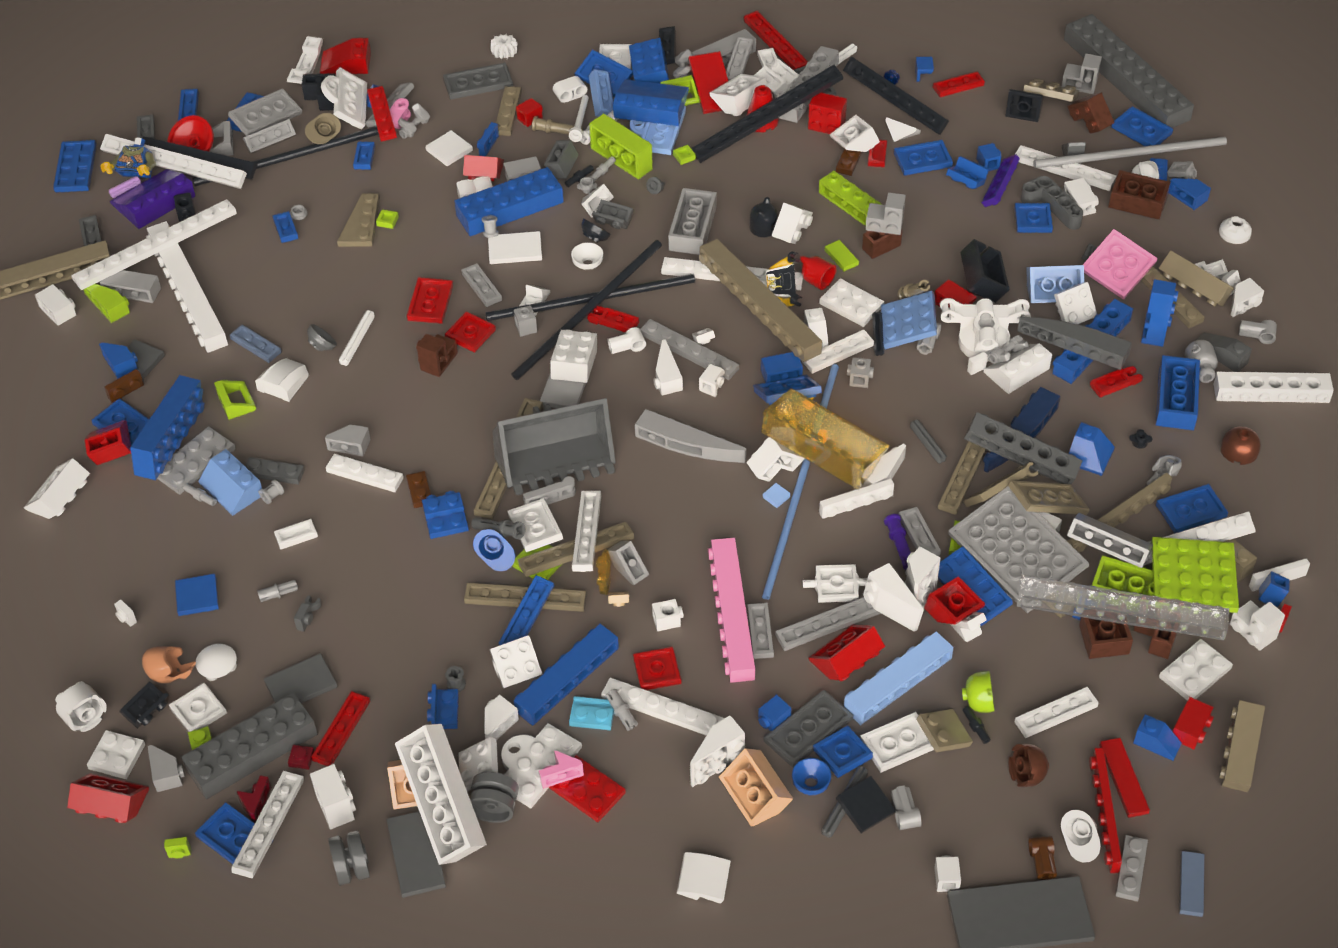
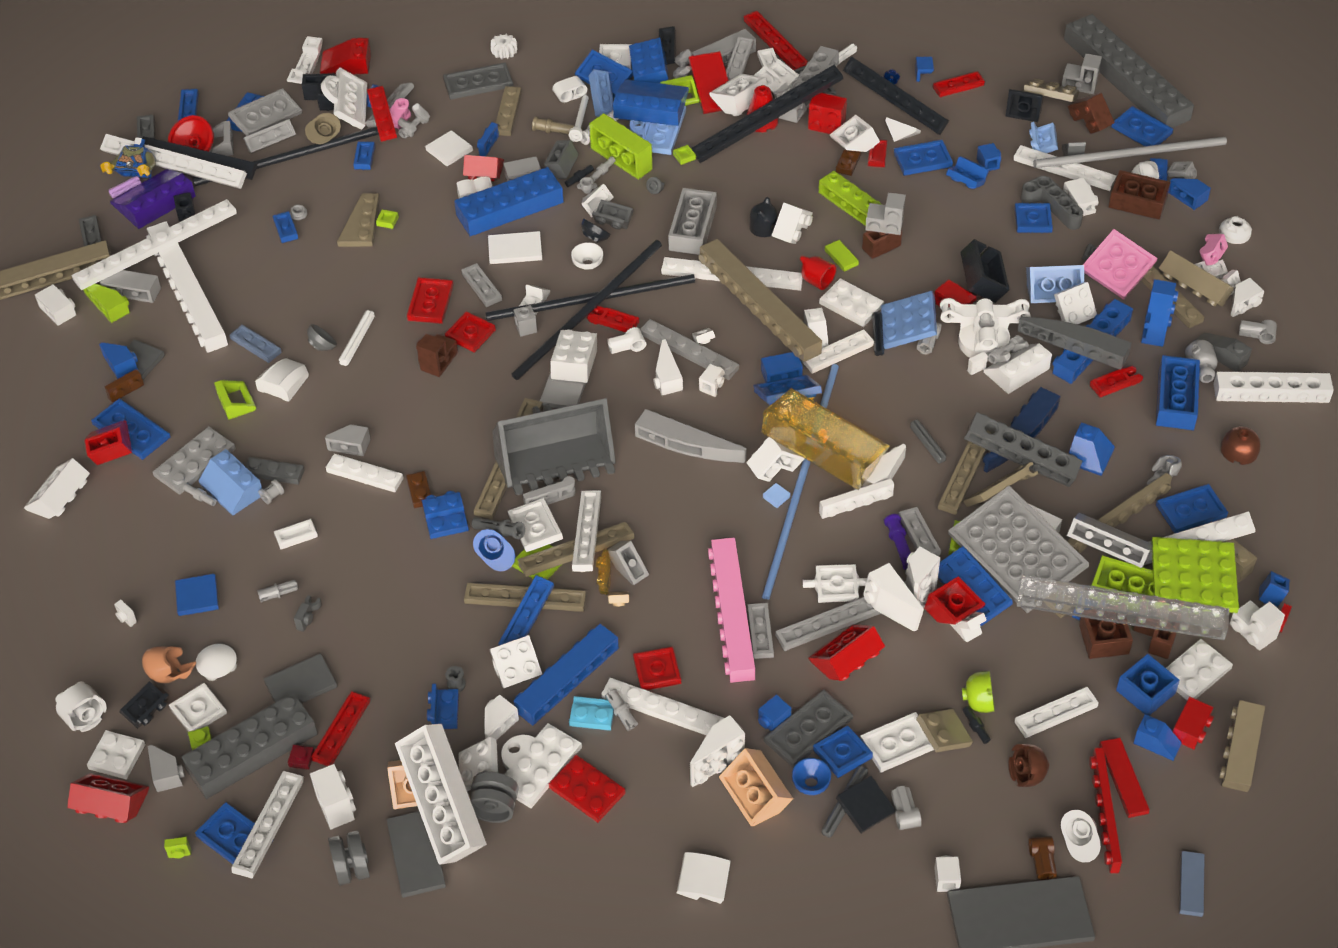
(75, 166): blue plate -> none
(167, 427): blue brick -> none
(255, 801): dark red slope -> none
(490, 226): light grey bush -> none
(527, 111): red brick -> none
(566, 769): bright pink slope -> none
(662, 619): white brick -> none
(781, 280): black torso -> none
(860, 368): light grey brick -> none
(898, 677): light blue brick -> none
(913, 289): dark tan pin -> none
(1000, 181): dark purple plate -> none
(1044, 138): none -> light blue bracket
(1048, 497): dark tan tile -> none
(1131, 868): light grey plate -> none
(1140, 439): black plate -> none
(1147, 685): none -> blue brick
(1213, 250): none -> bright pink leg
(1291, 571): white tile -> none

